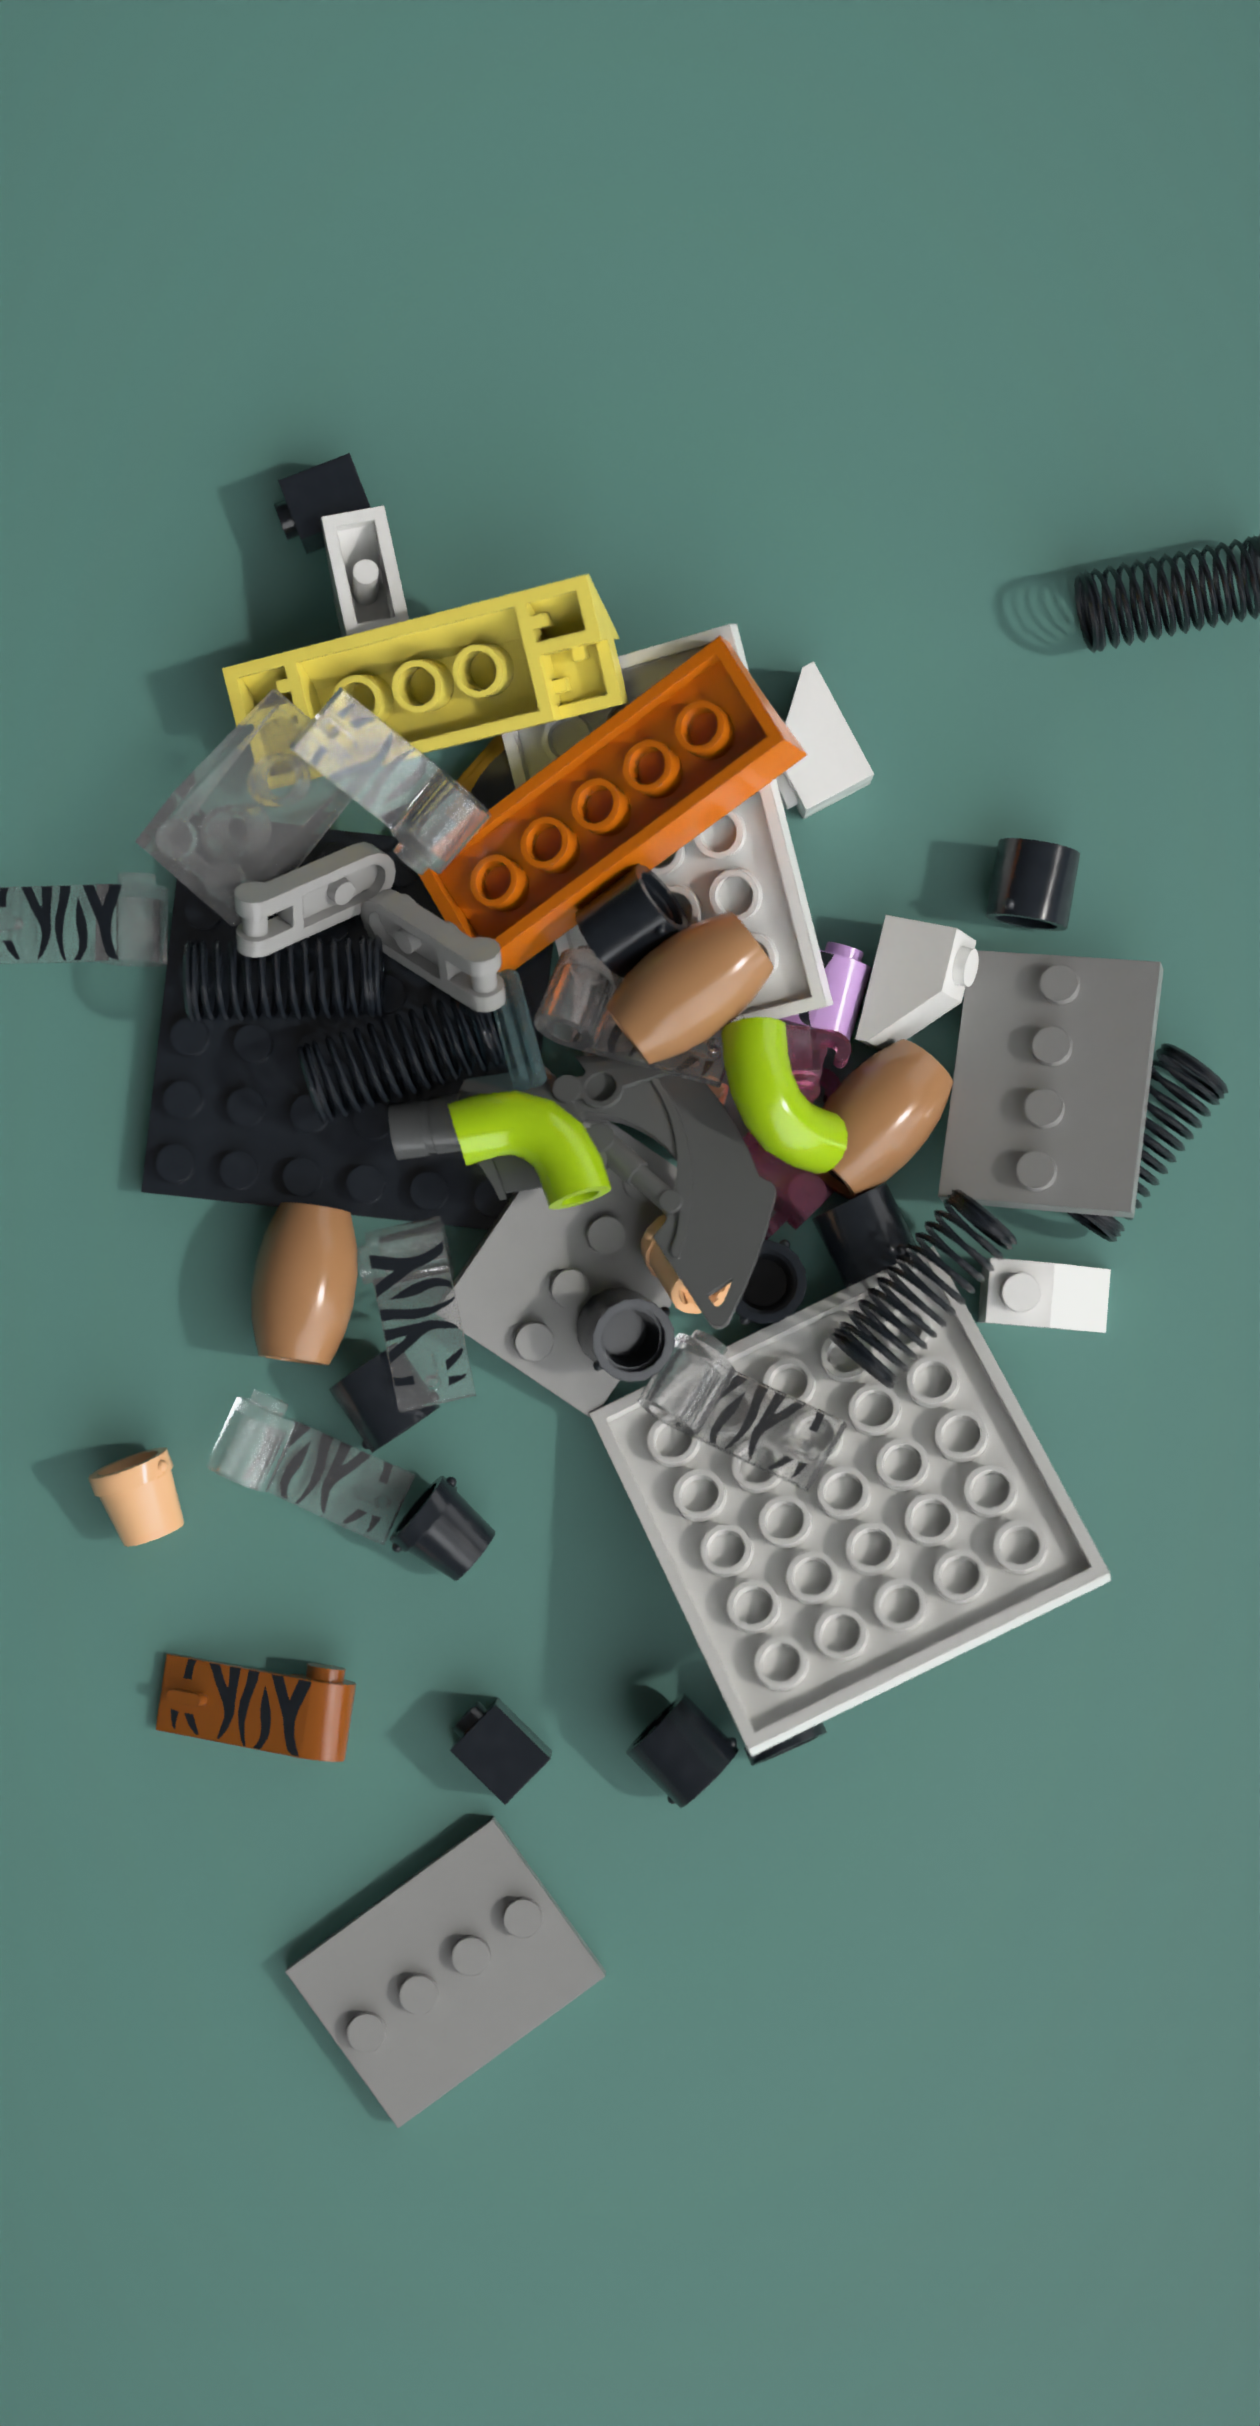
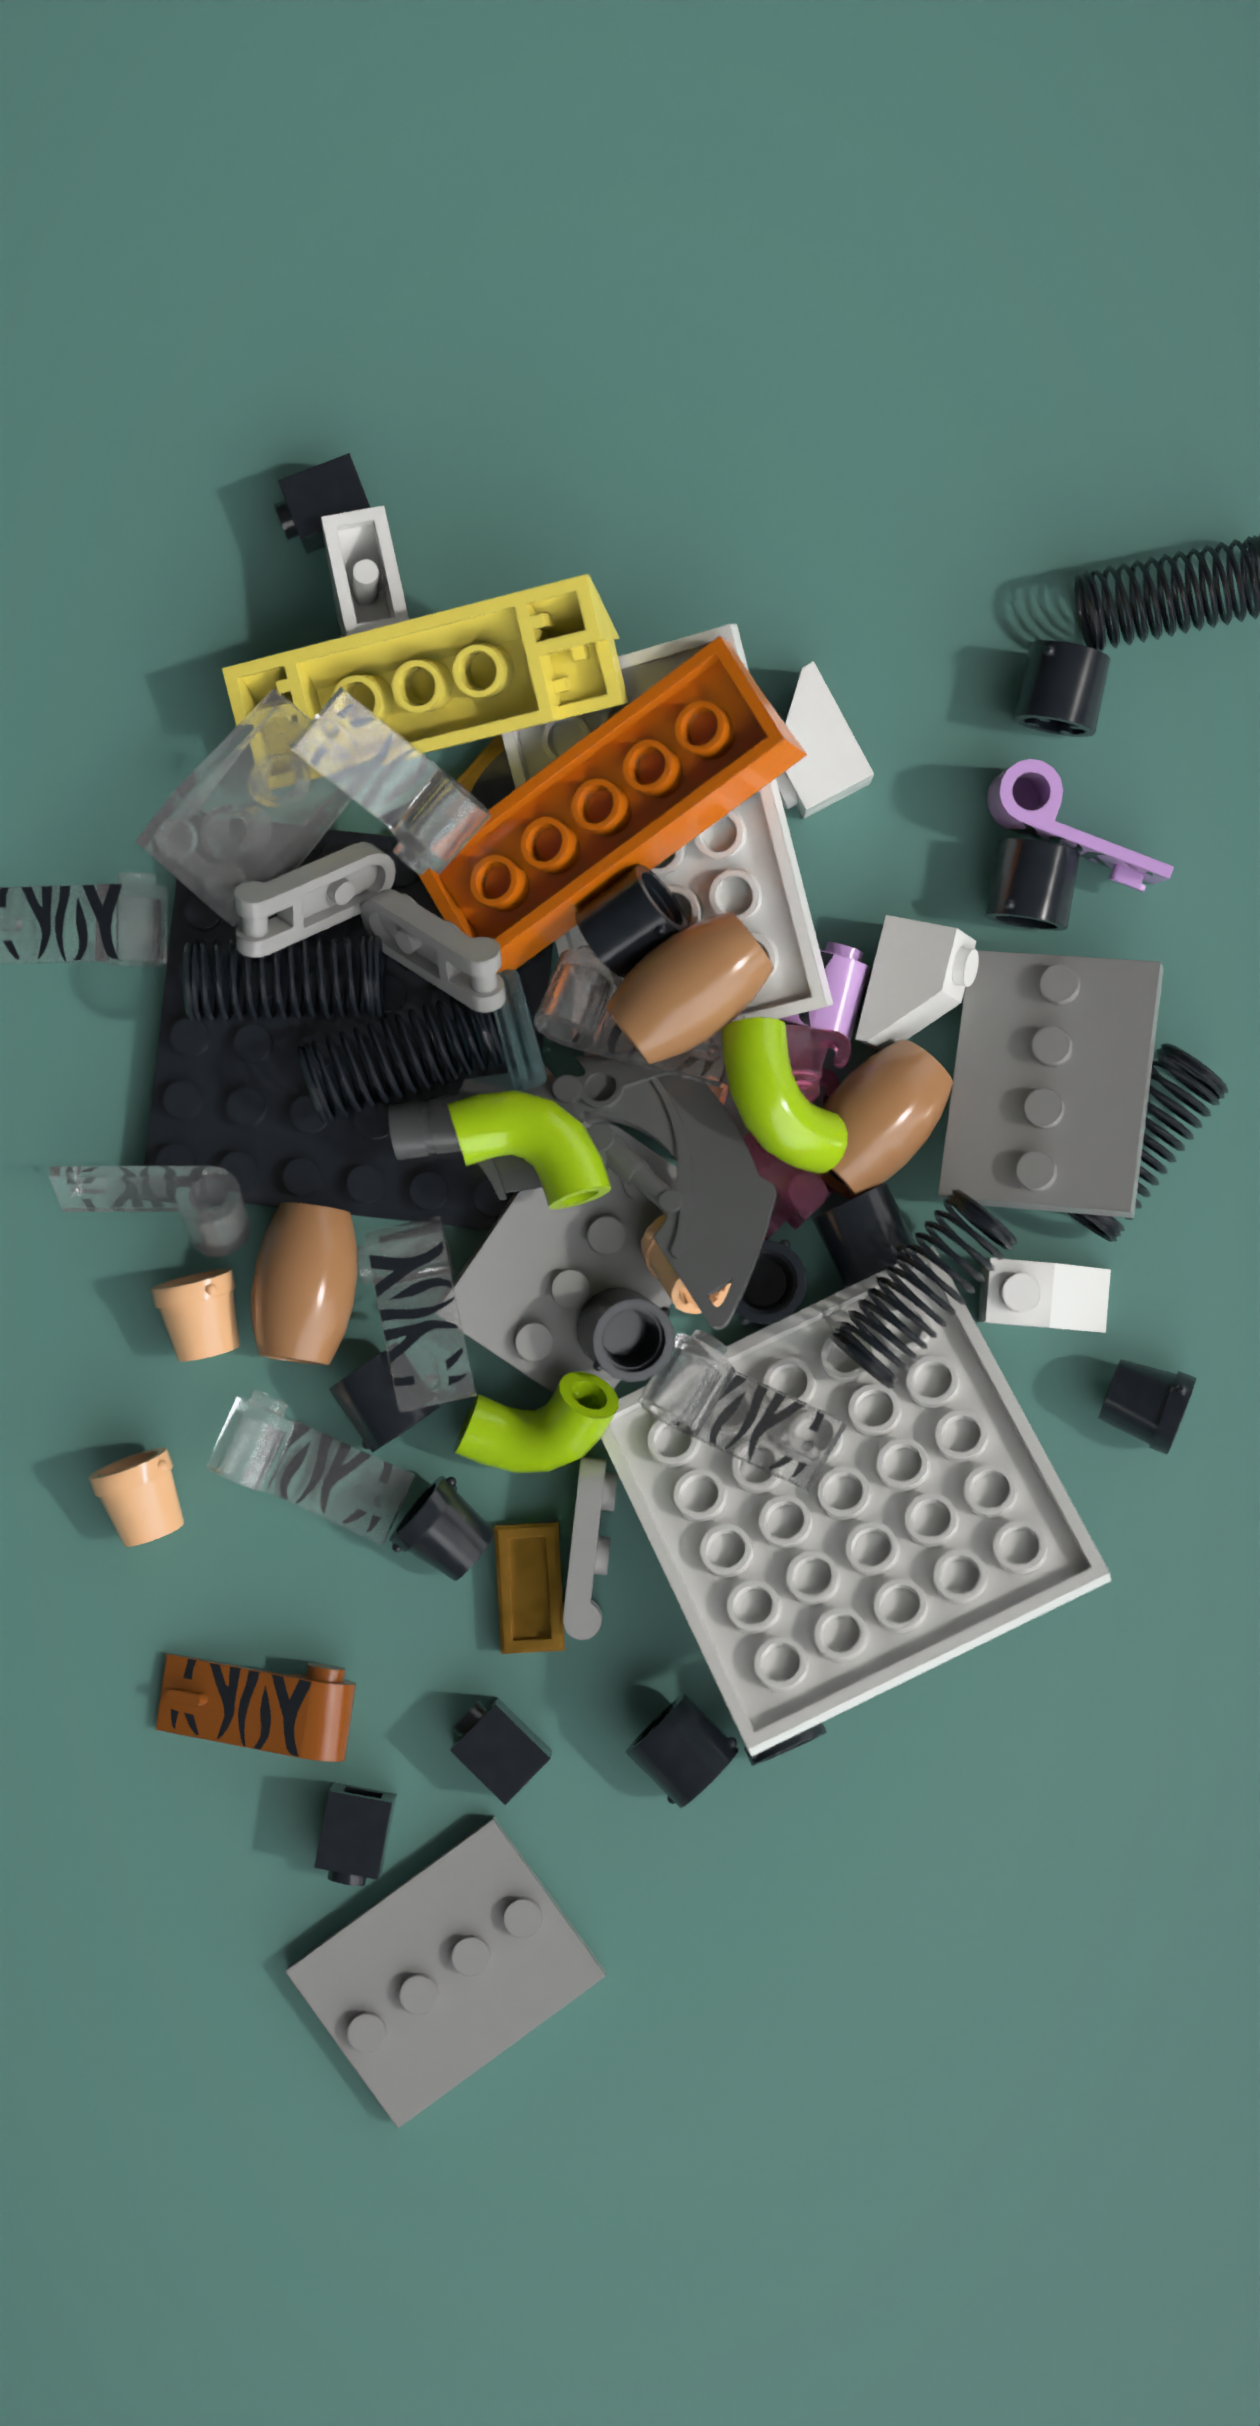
(199, 1313): none -> light nougat piece
(203, 1195): none -> clear door
(354, 1833): none -> black brick
(529, 1587): none -> pearl gold tile
(542, 1436): none -> lime cylinder
(588, 1551): none -> light grey plate
(1028, 801): none -> lavender door
(1062, 688): none -> black piece
(1147, 1403): none -> black piece

